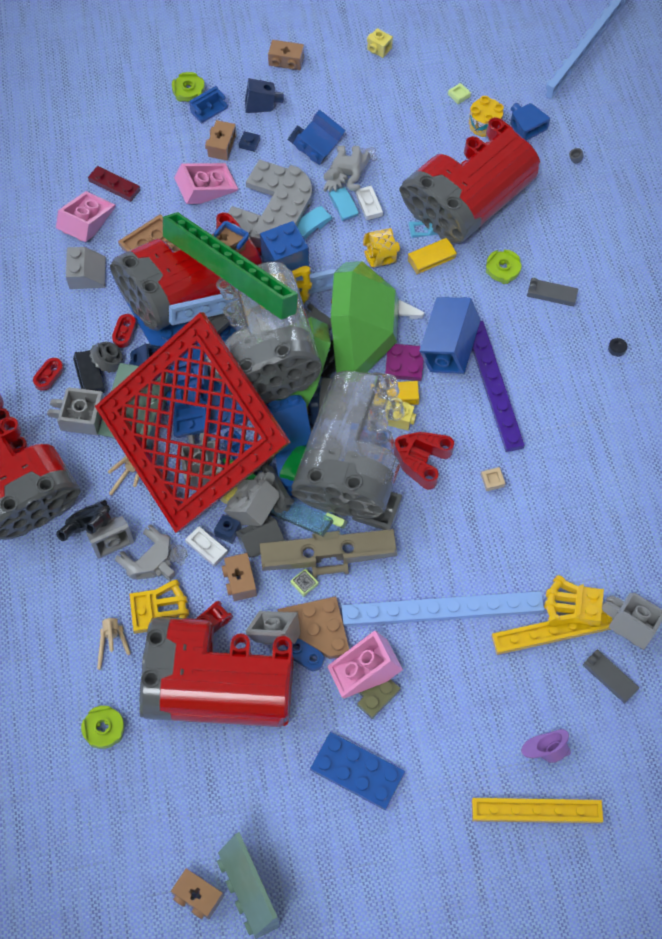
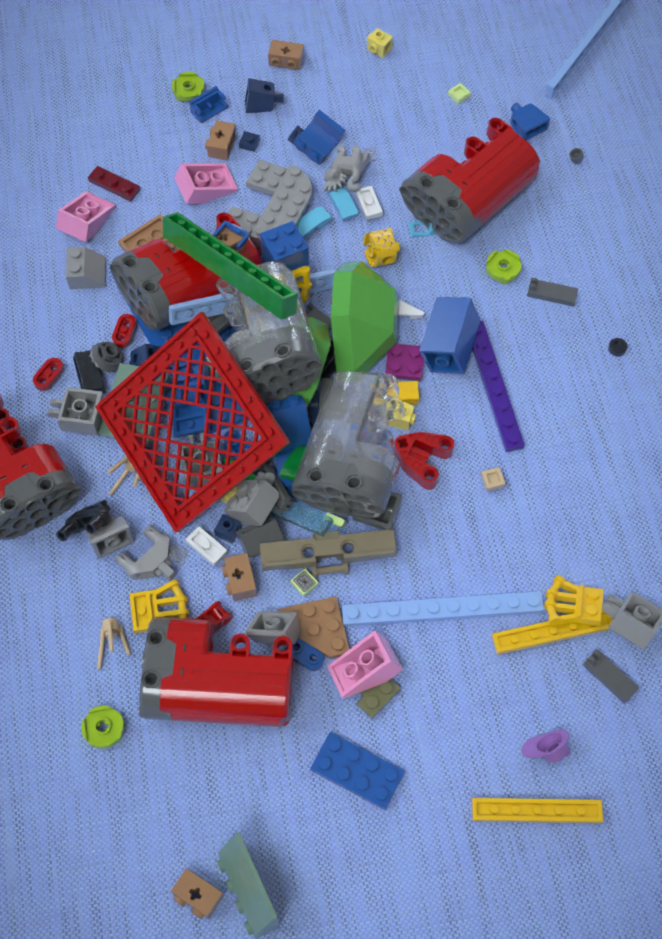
(431, 256): yellow piece -> none
(481, 112): yellow brick -> none

